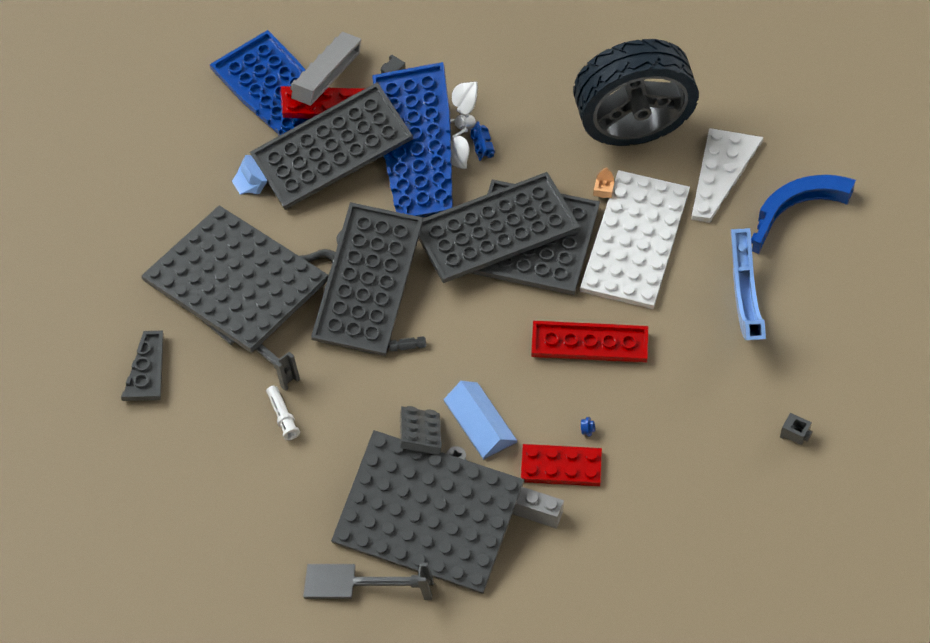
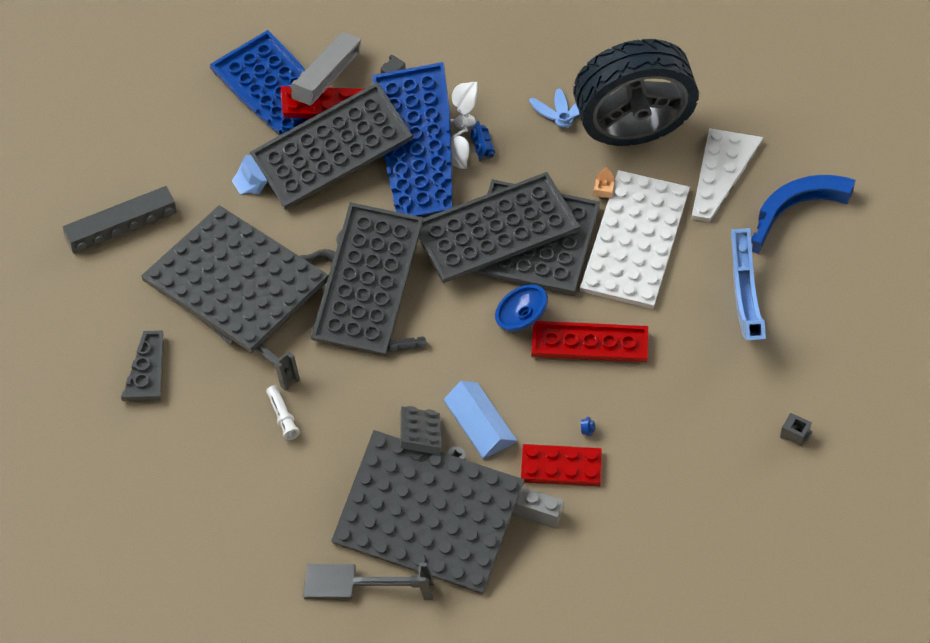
(119, 219): none -> dark grey brick
(521, 308): none -> blue dish
(562, 116): none -> light blue plant

